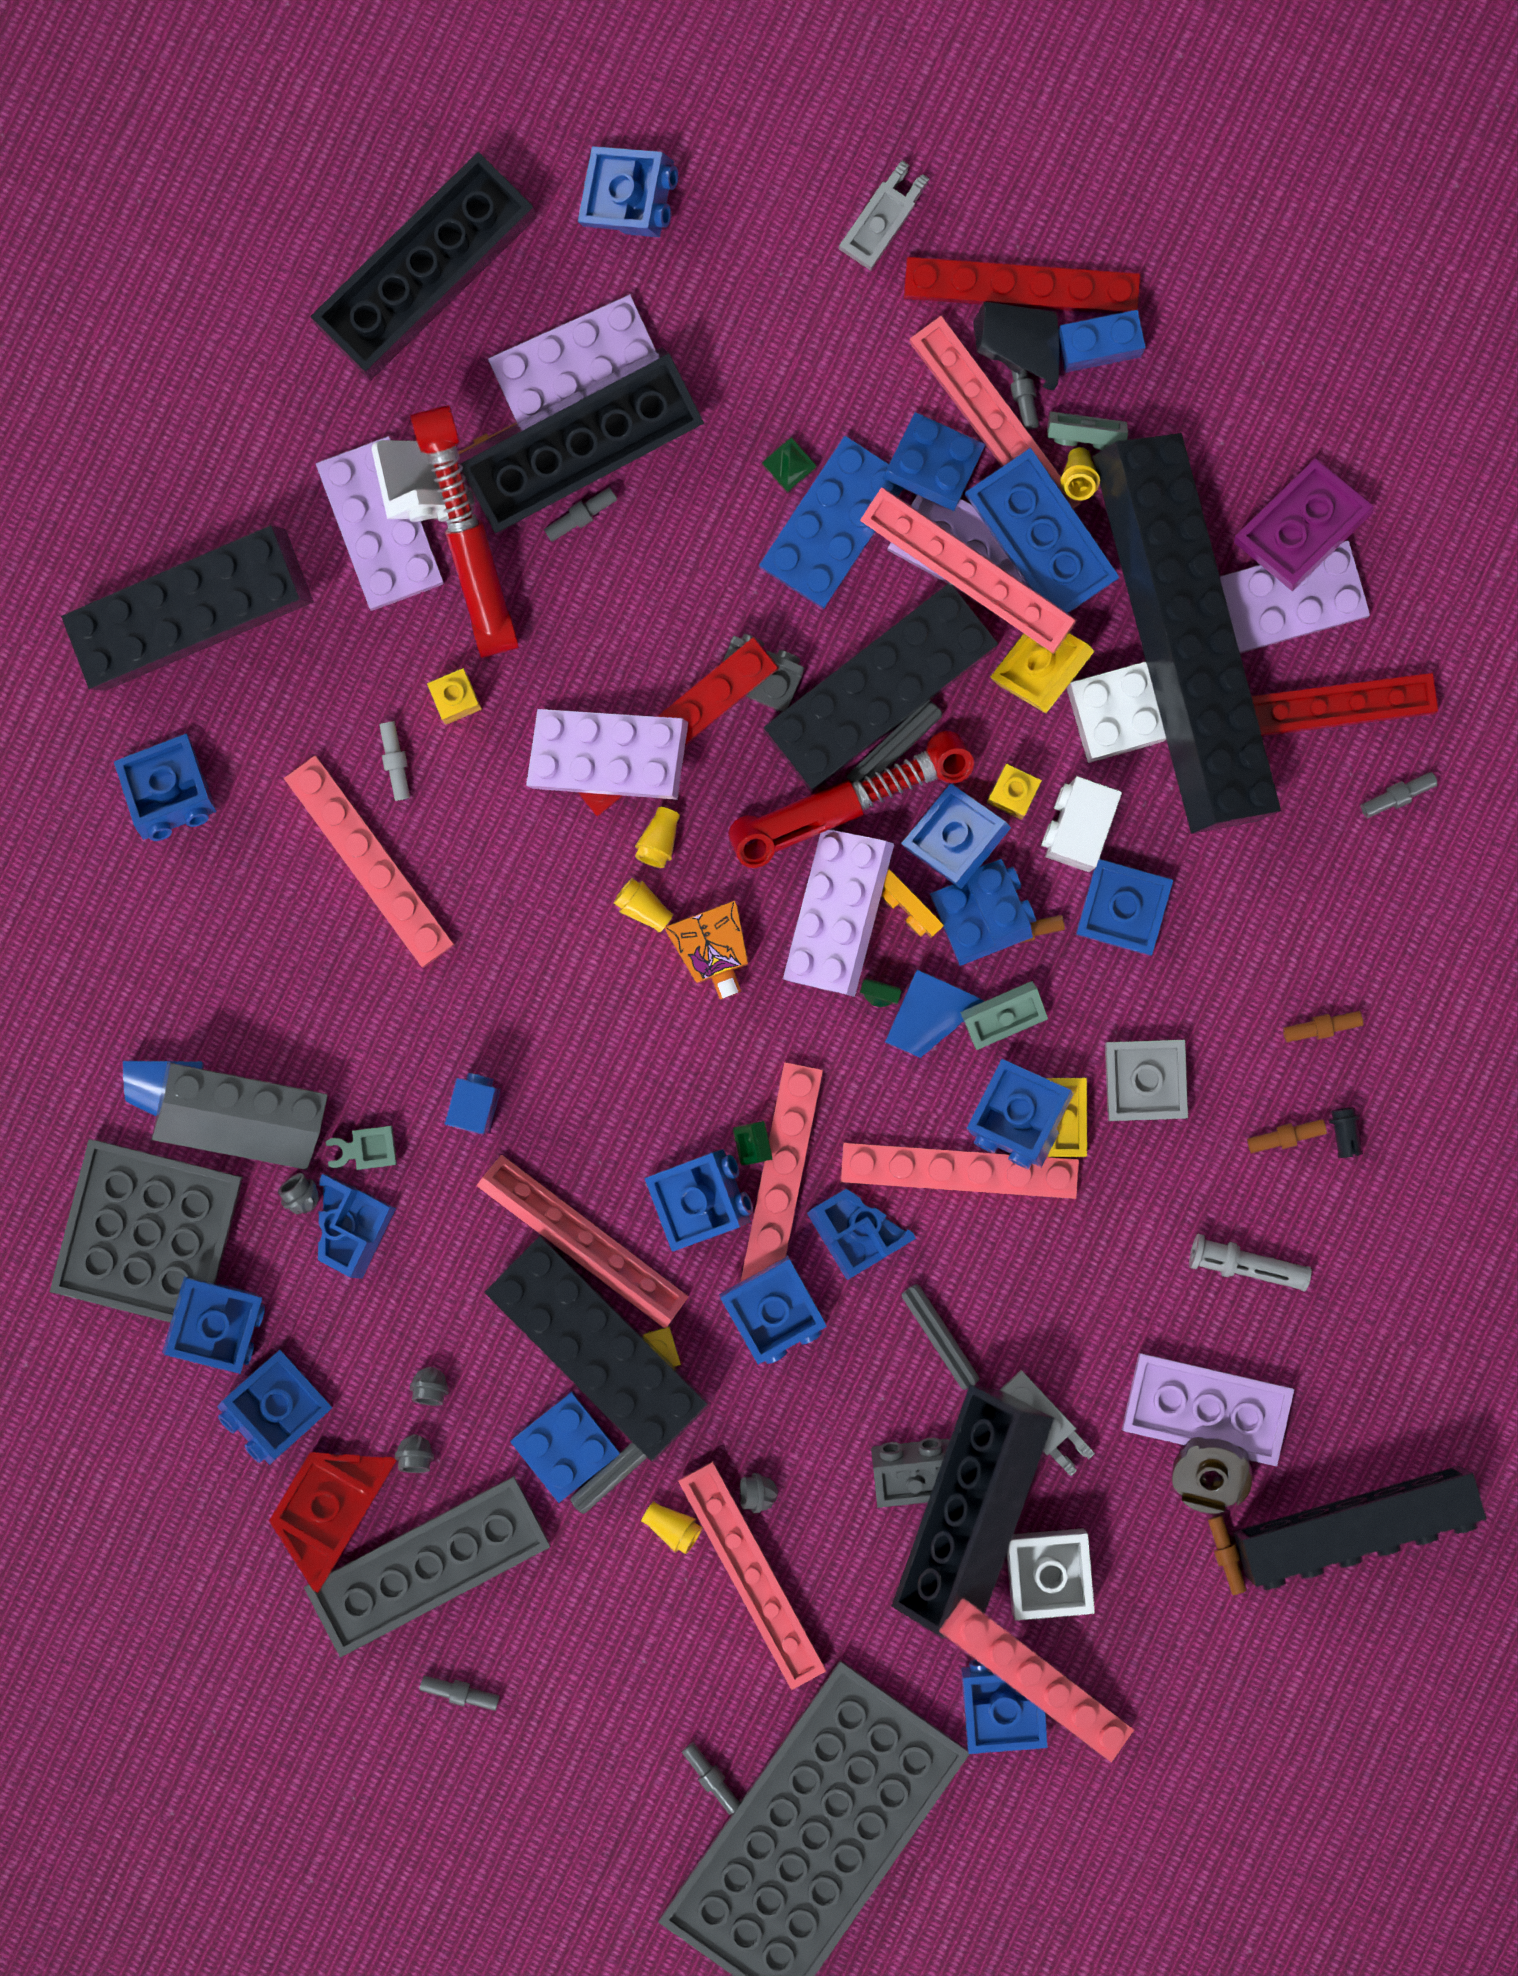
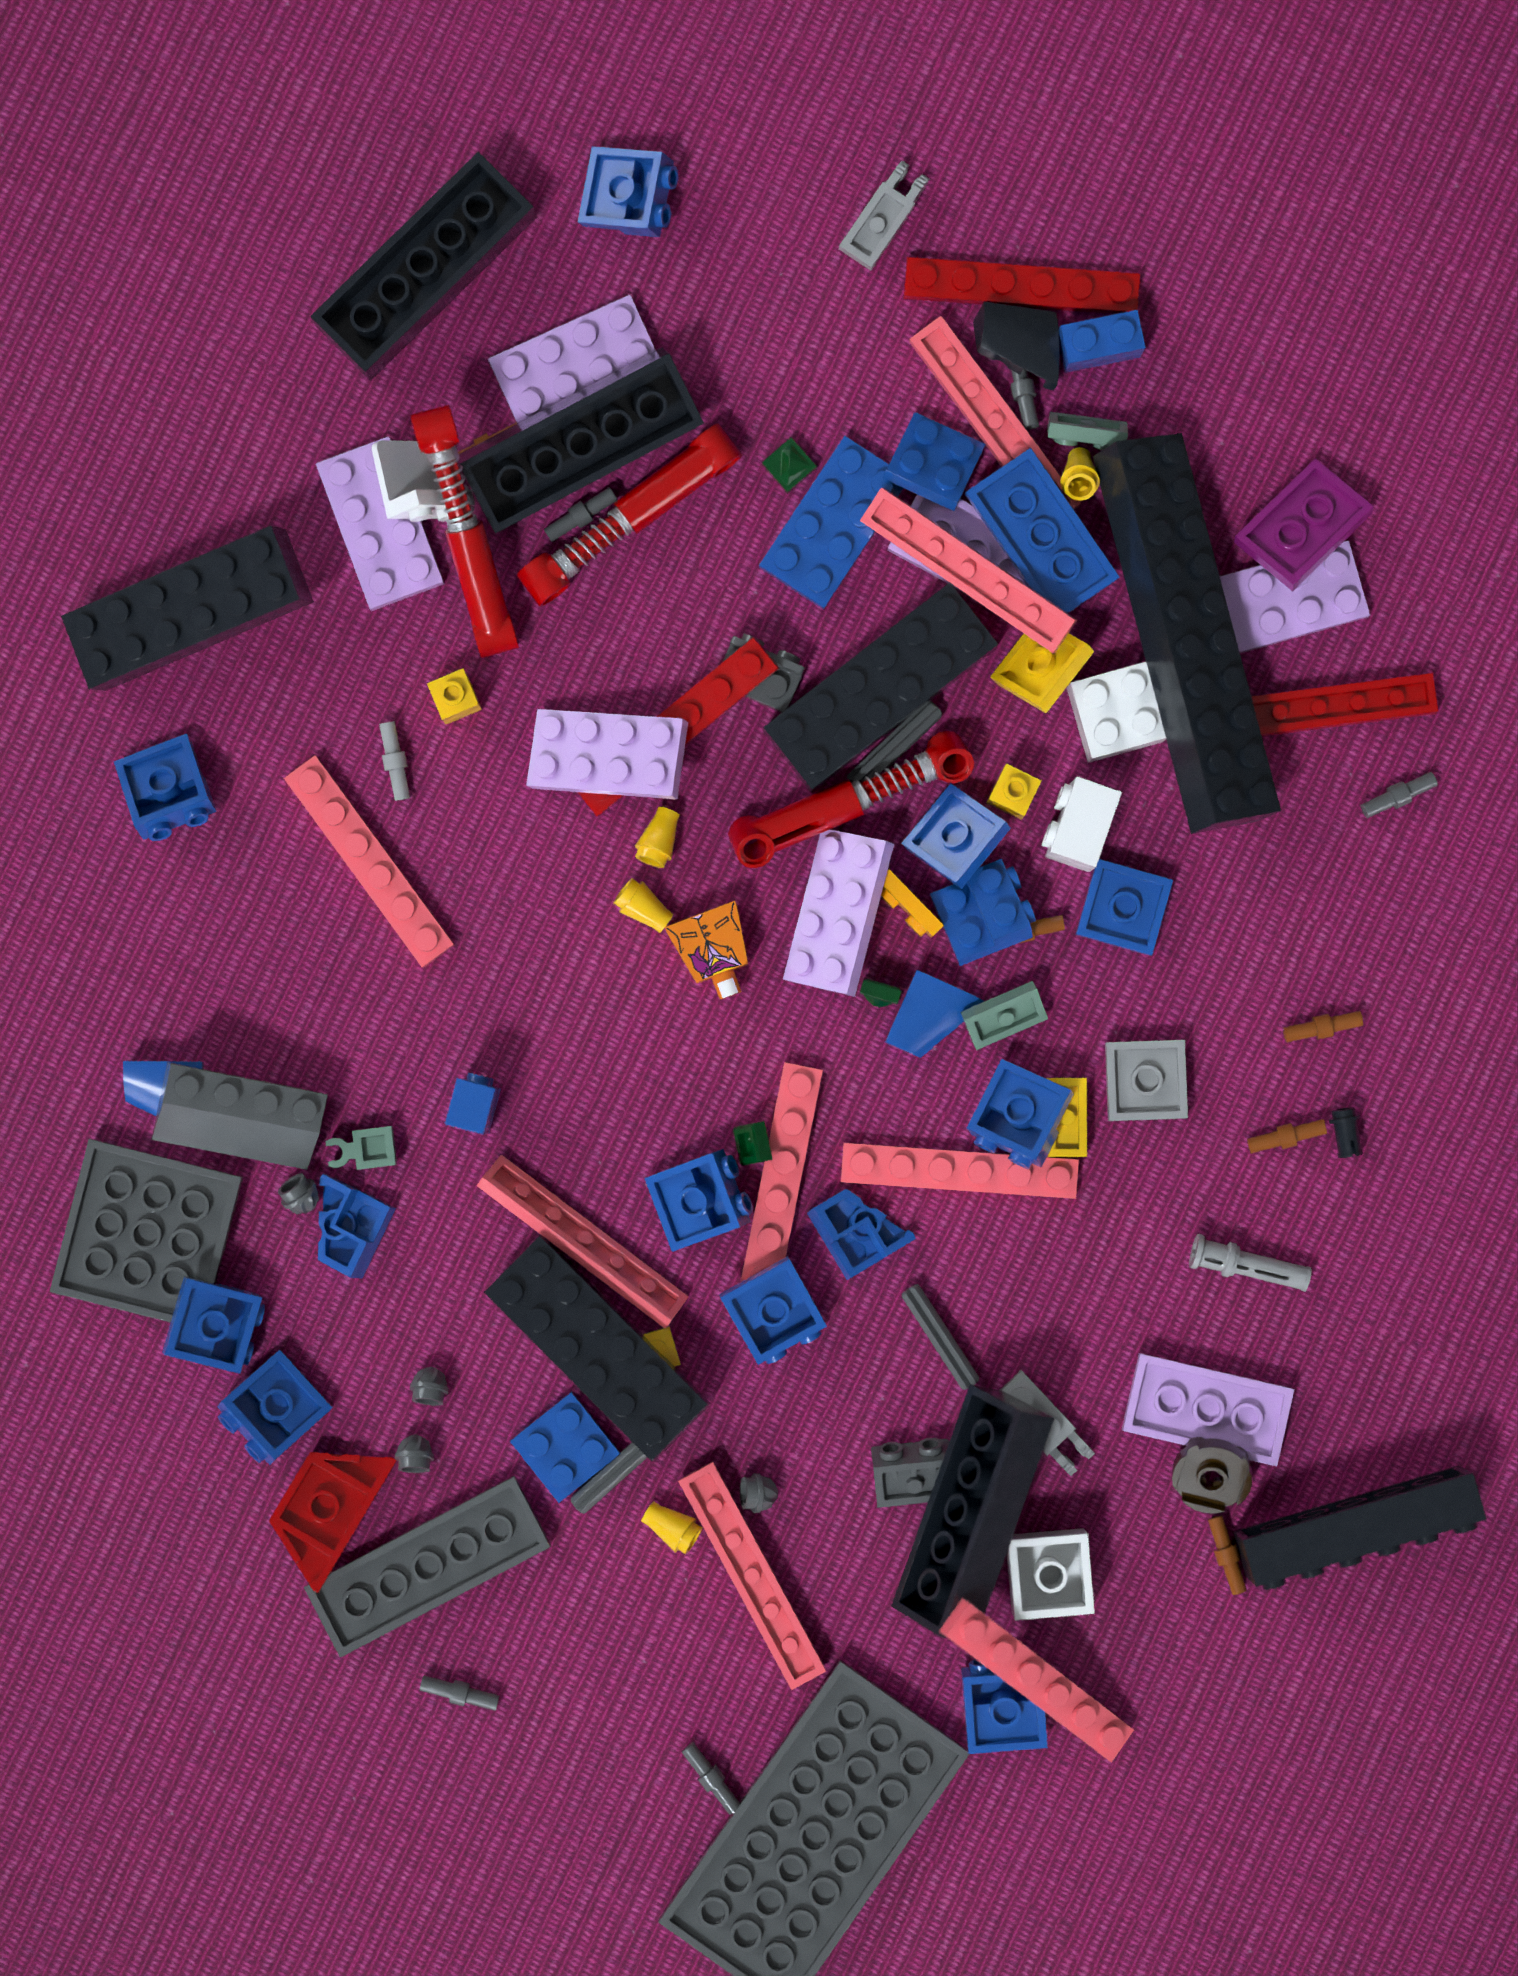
(704, 459): none -> red piece

